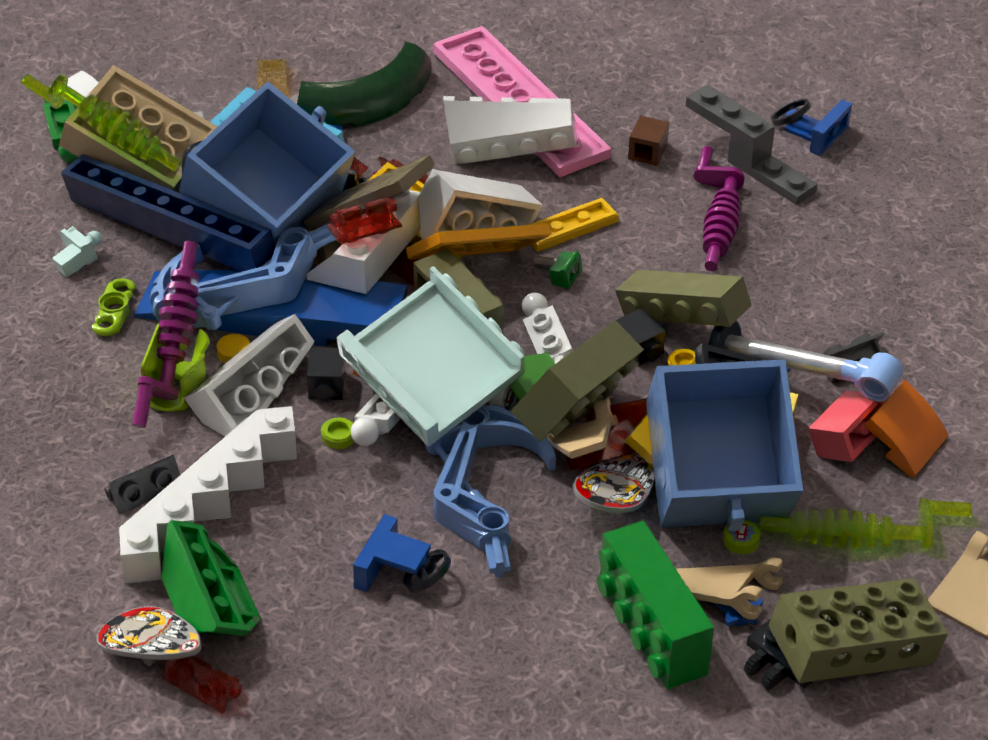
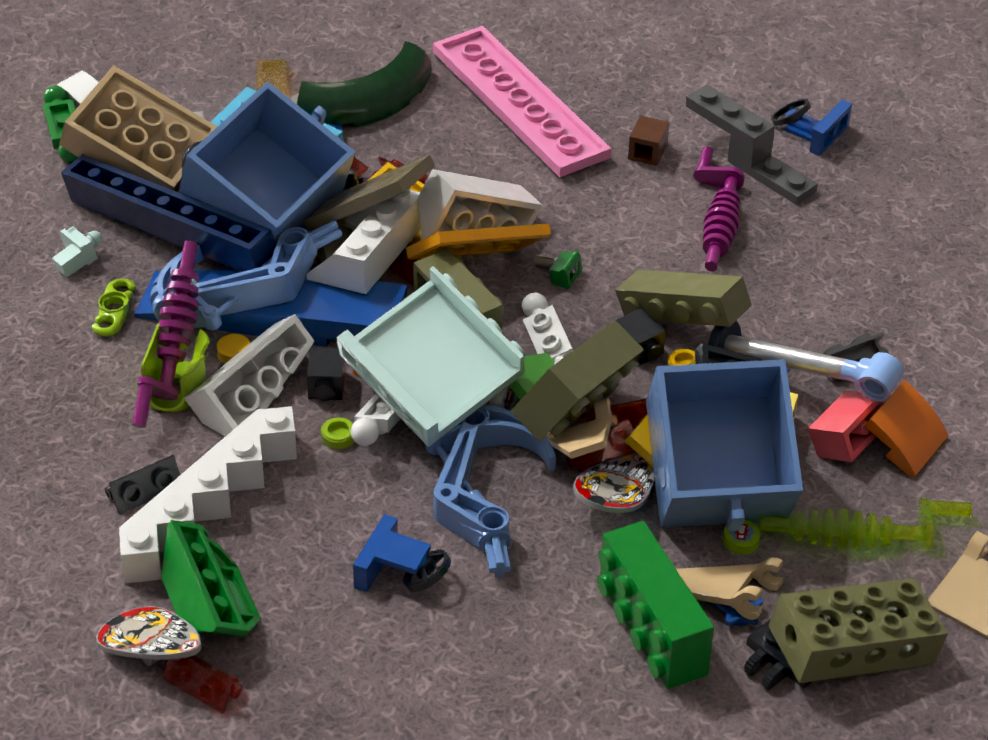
(110, 122): clear neon green piece -> none
(350, 225): clear red hinge -> none
(508, 128): white wedge -> none
(576, 222): yellow tile -> none

